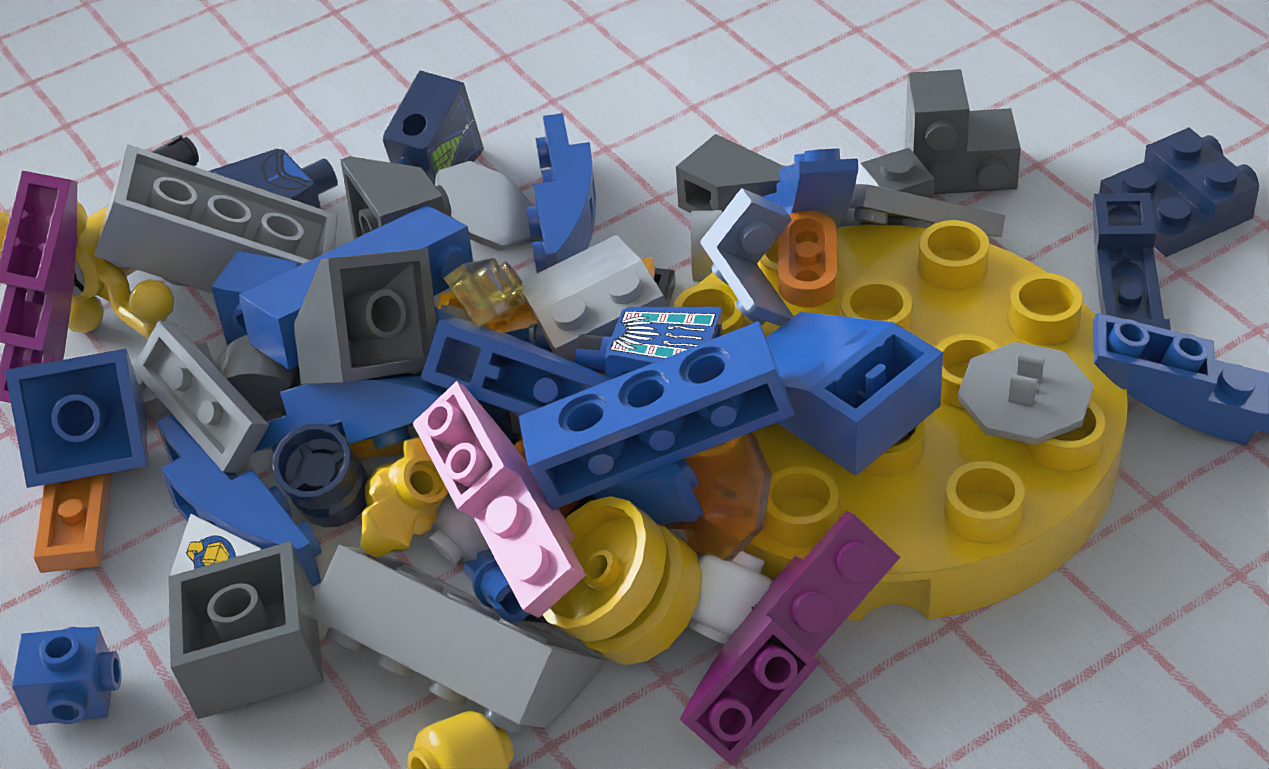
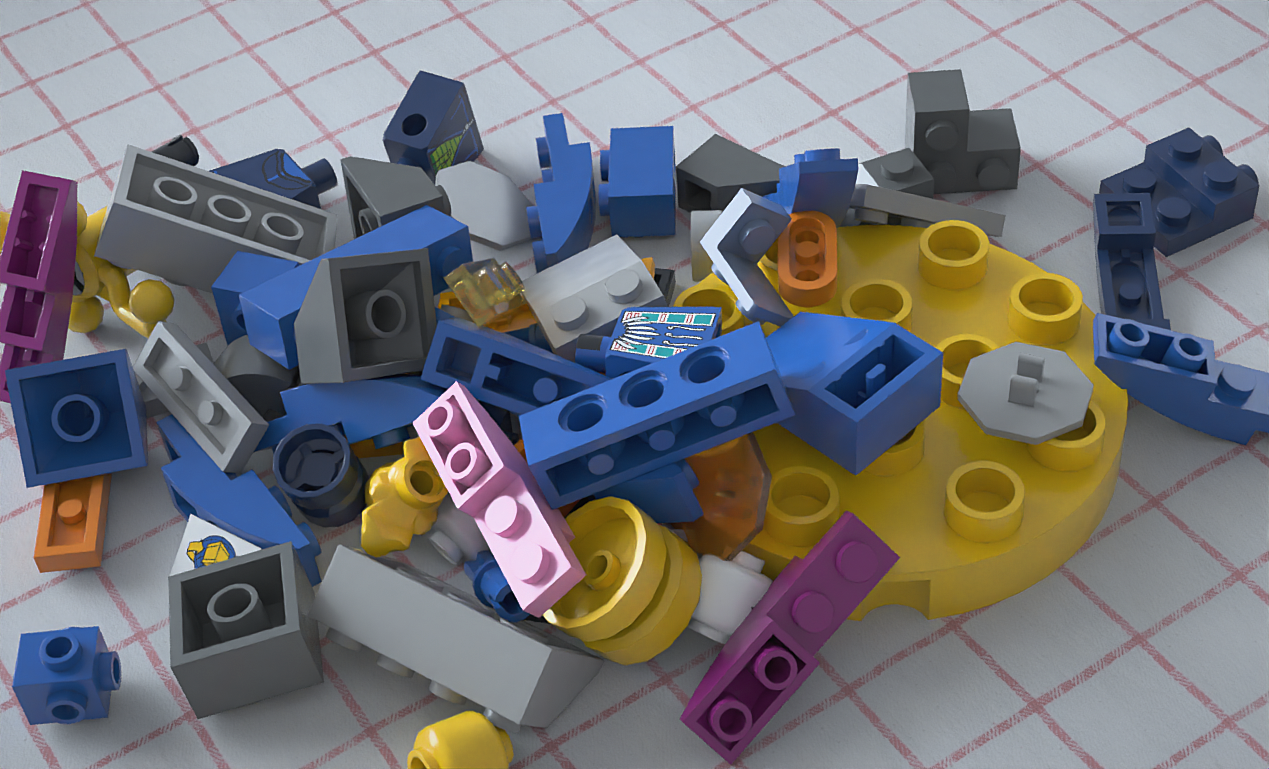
(640, 182): none -> blue brick

